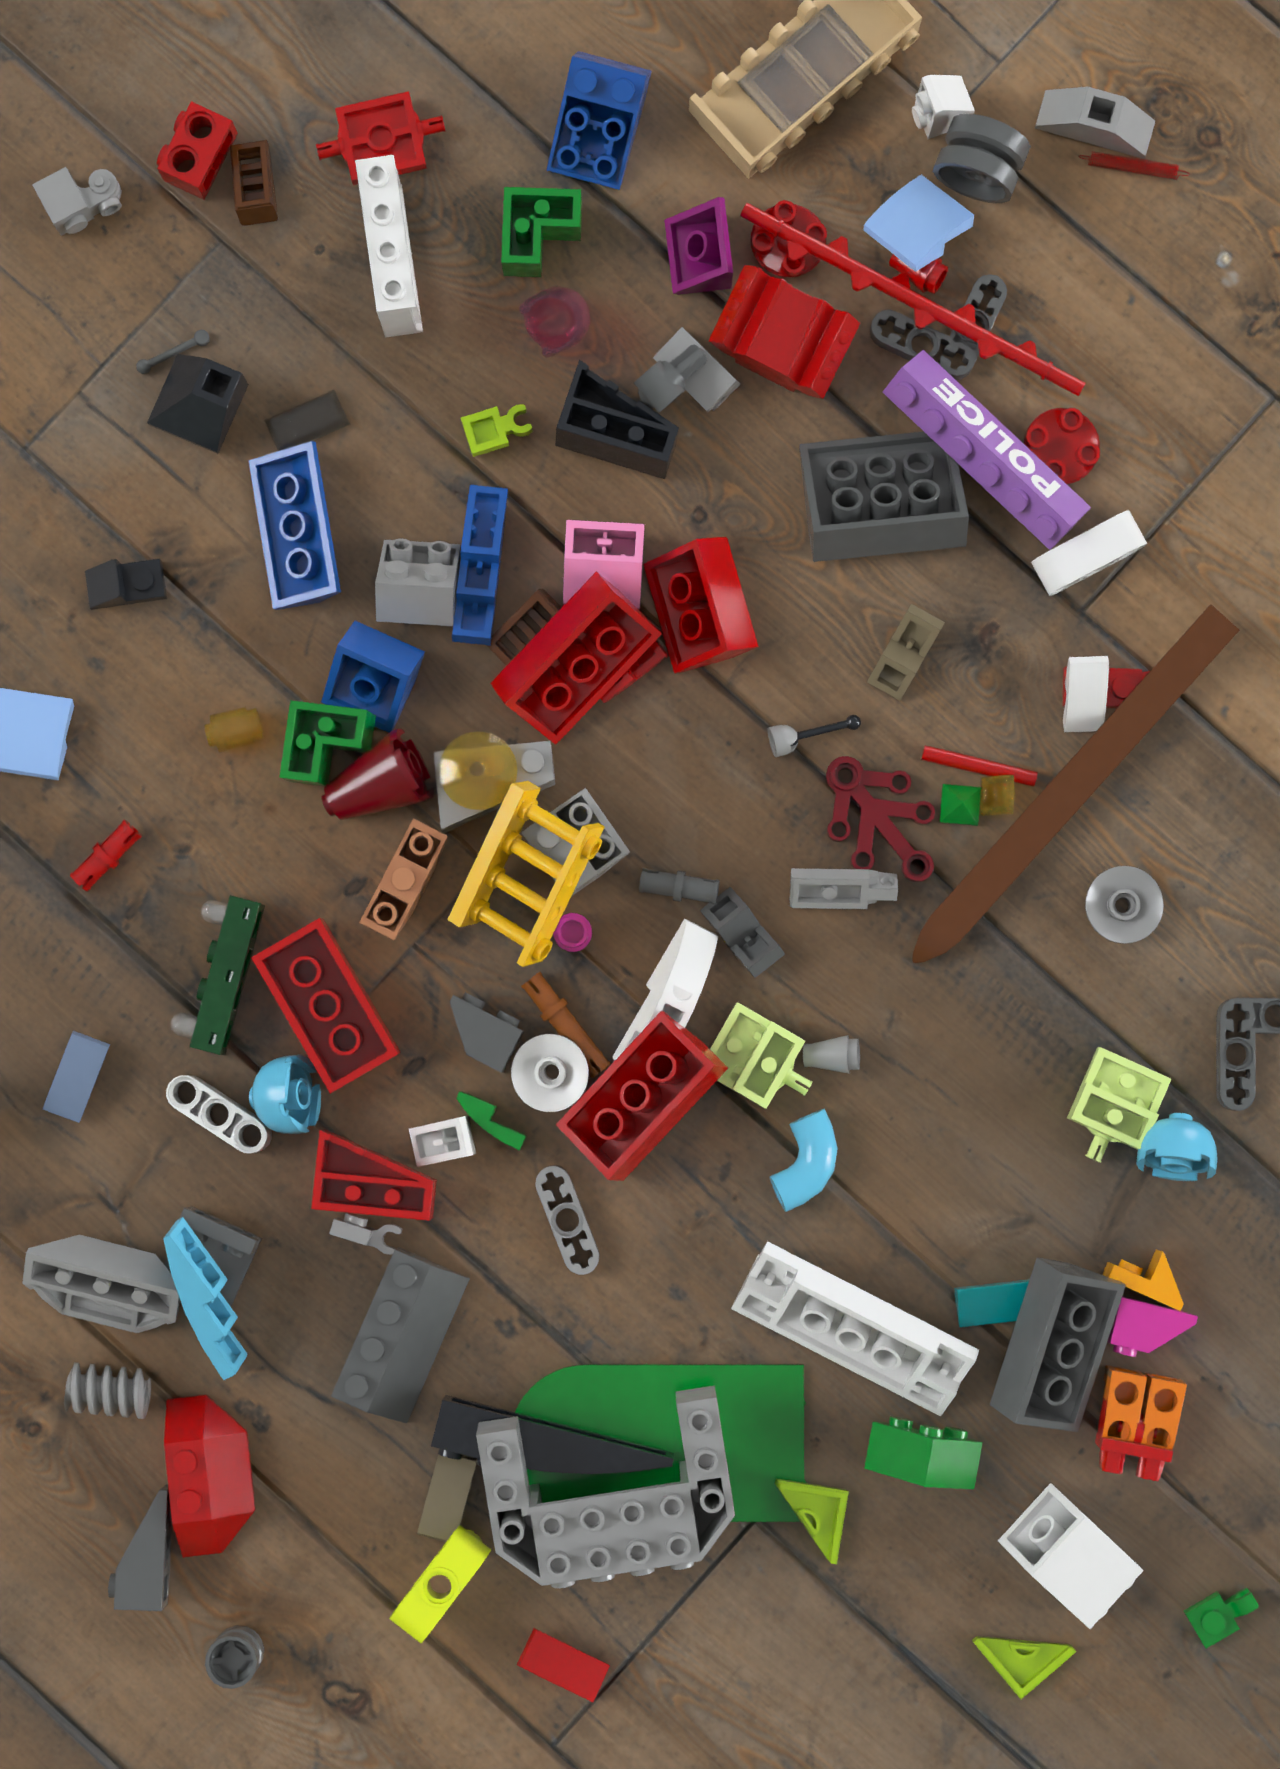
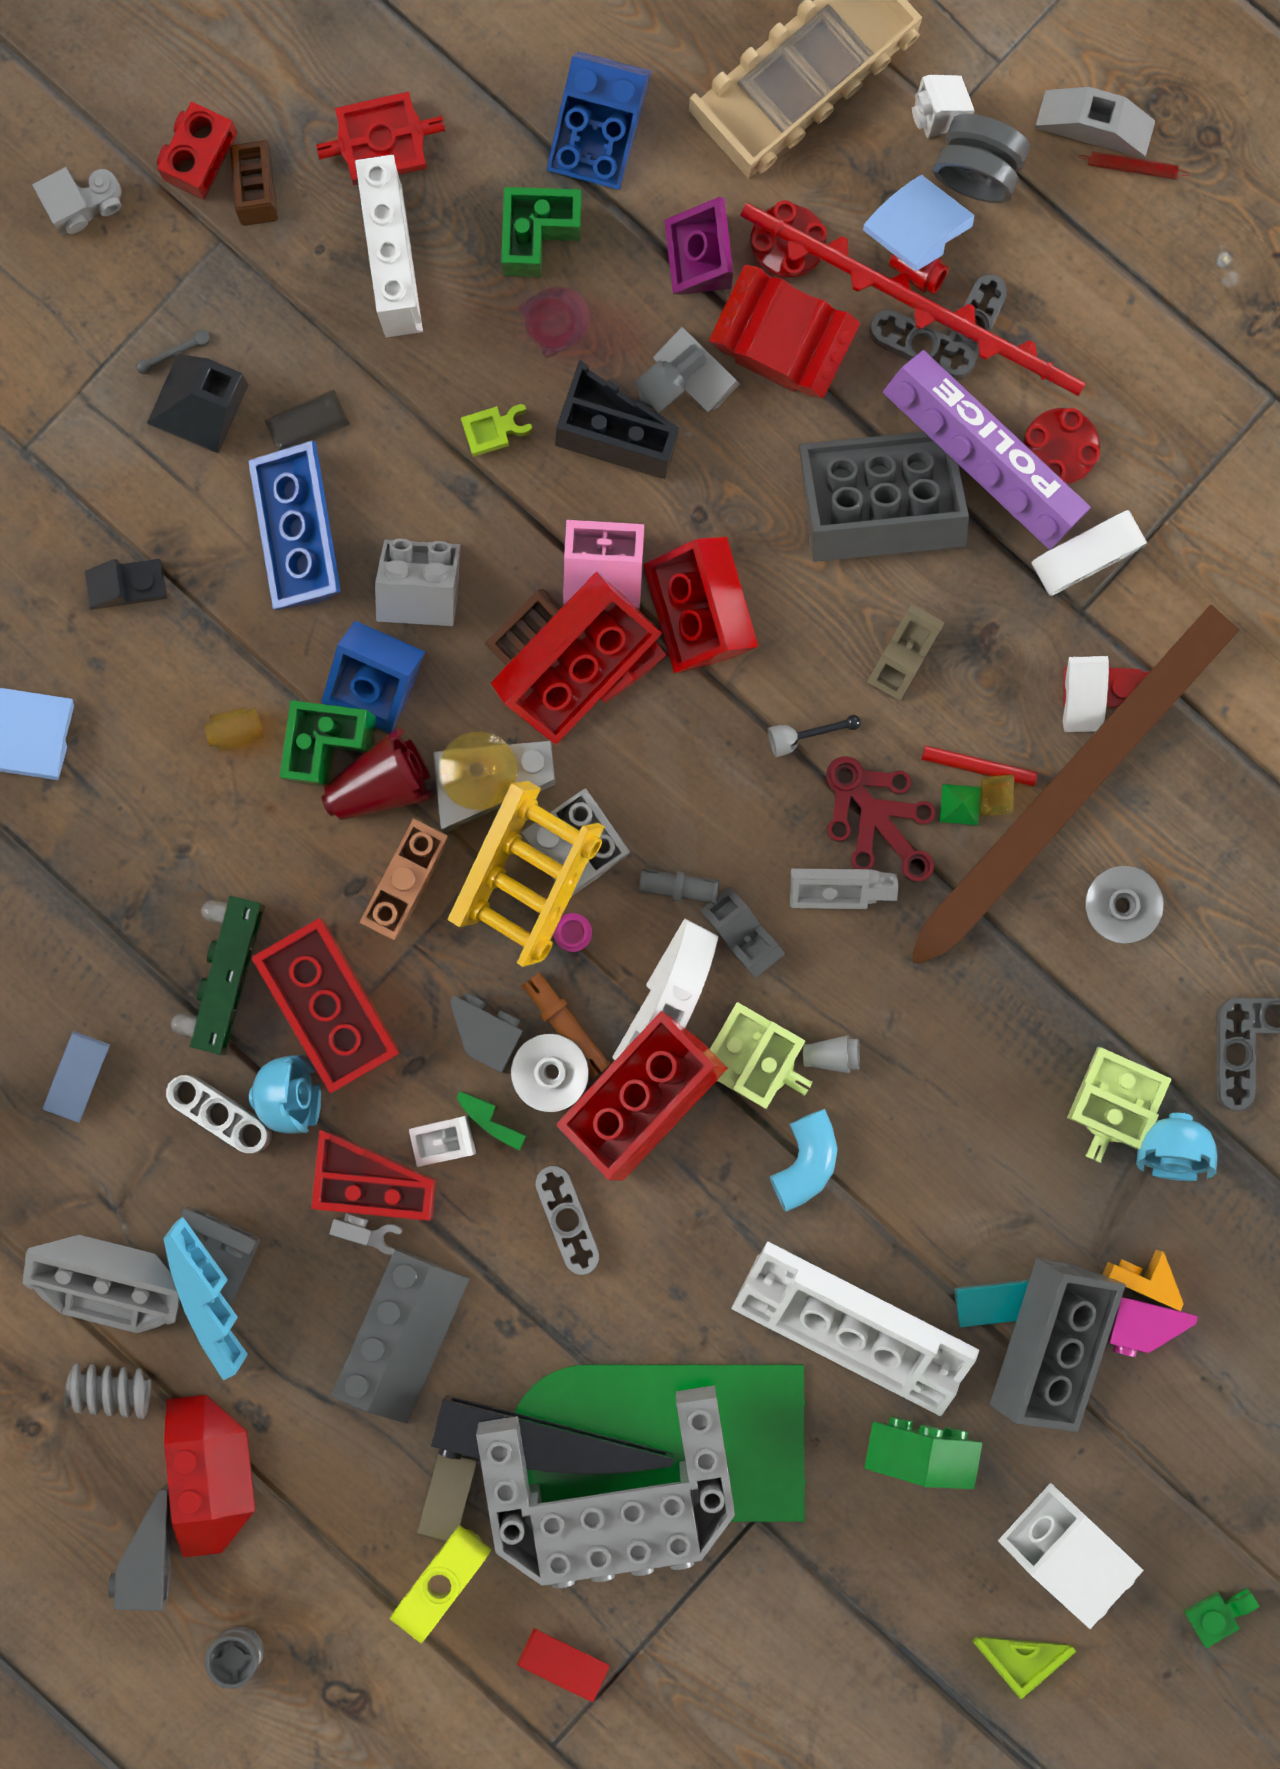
(105, 855): red pin -> none
(480, 565): blue slope -> none
(820, 1512): lime tile -> none
(1138, 1420): orange hips -> none

